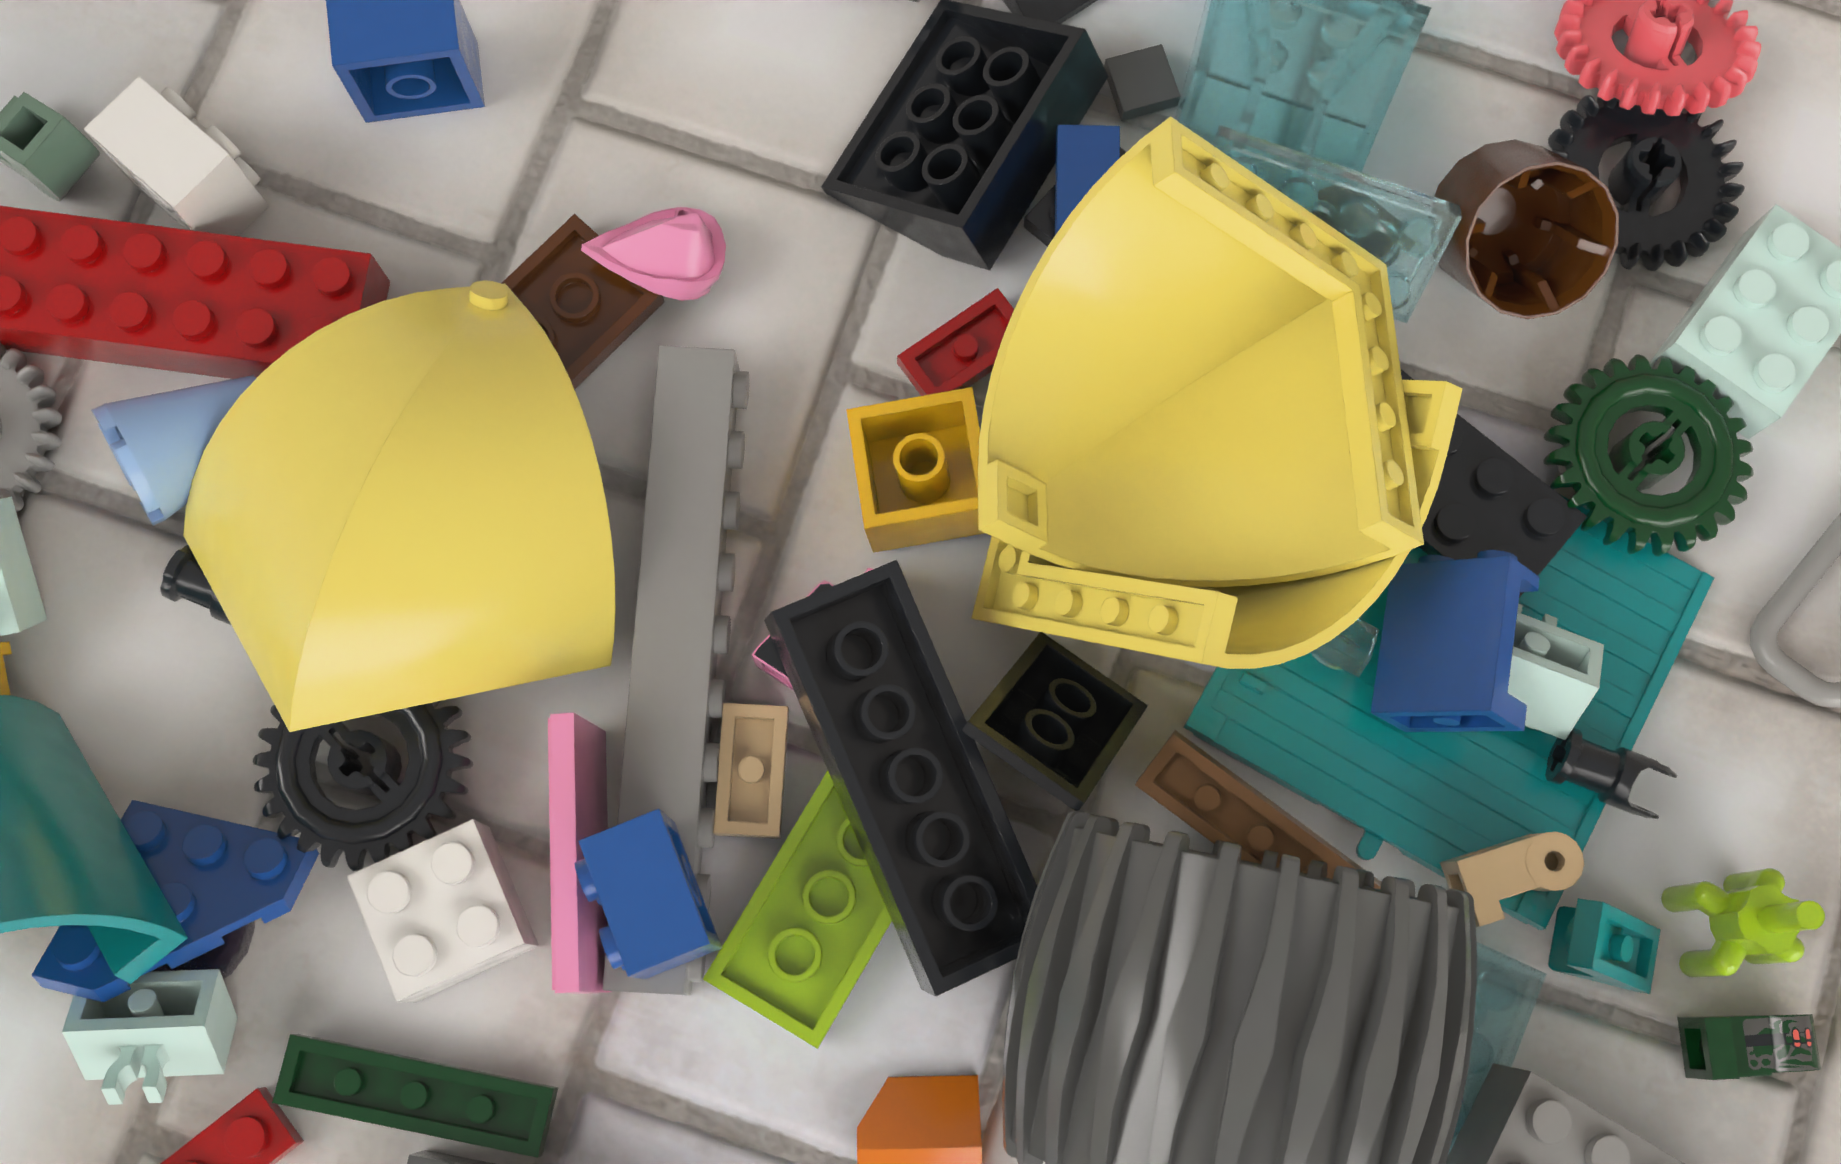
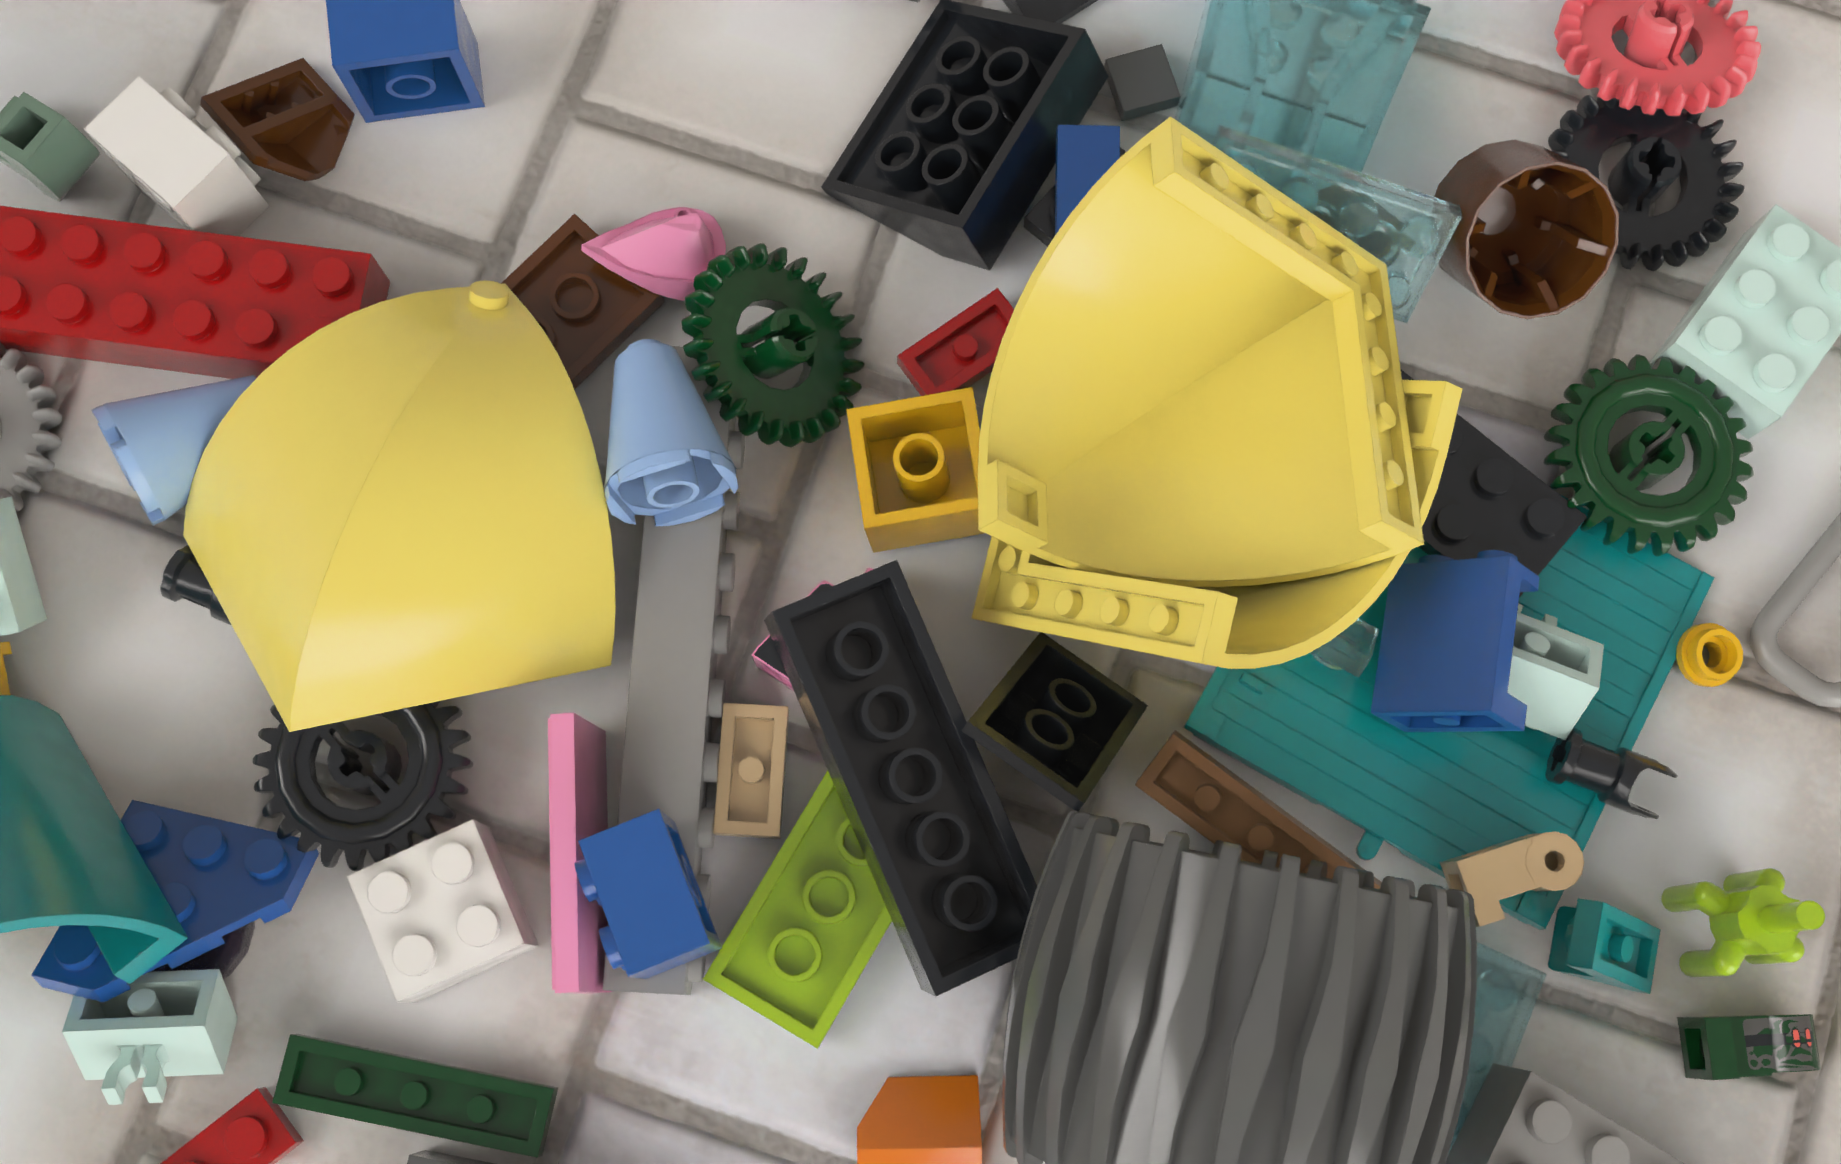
(284, 120): none -> reddish brown slope
(662, 441): none -> light blue cone
(794, 334): none -> dark green gear
(1724, 655): none -> yellow plate

